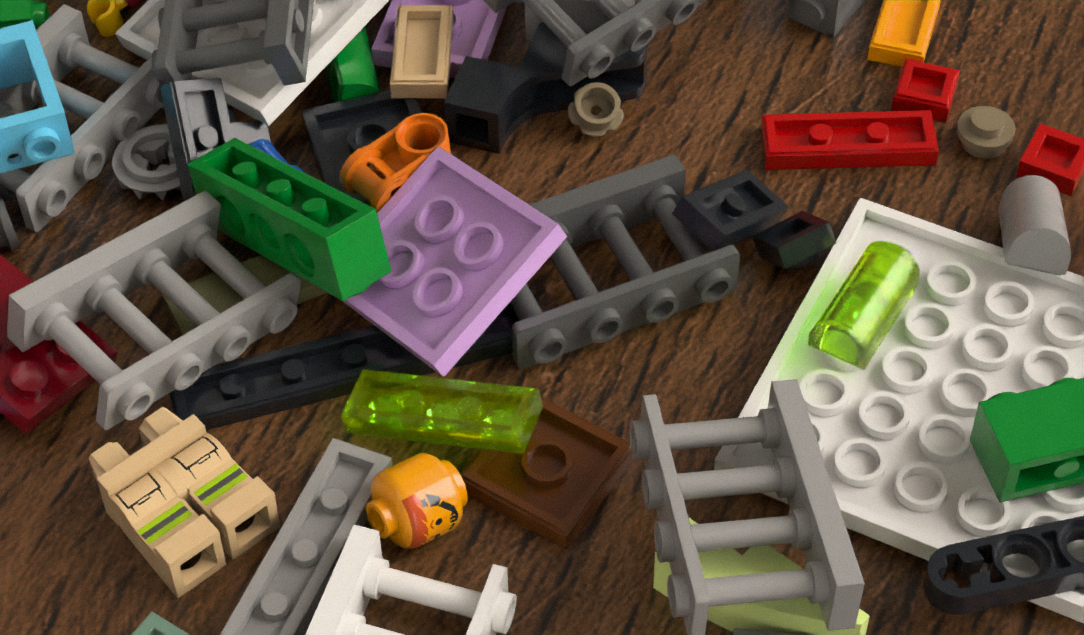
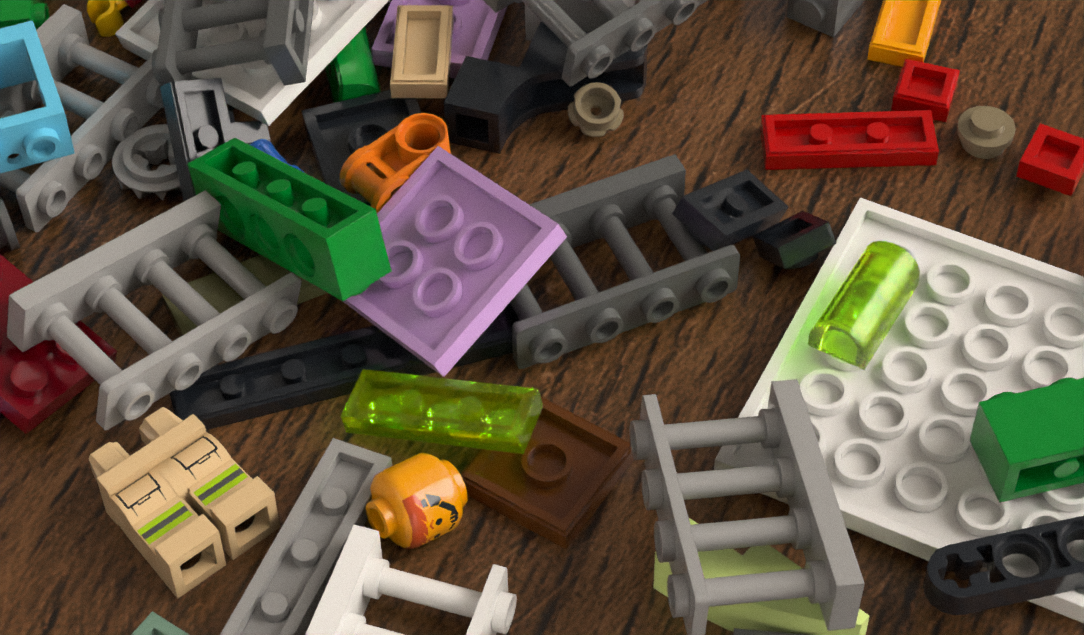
(1034, 226): light grey brick -> none

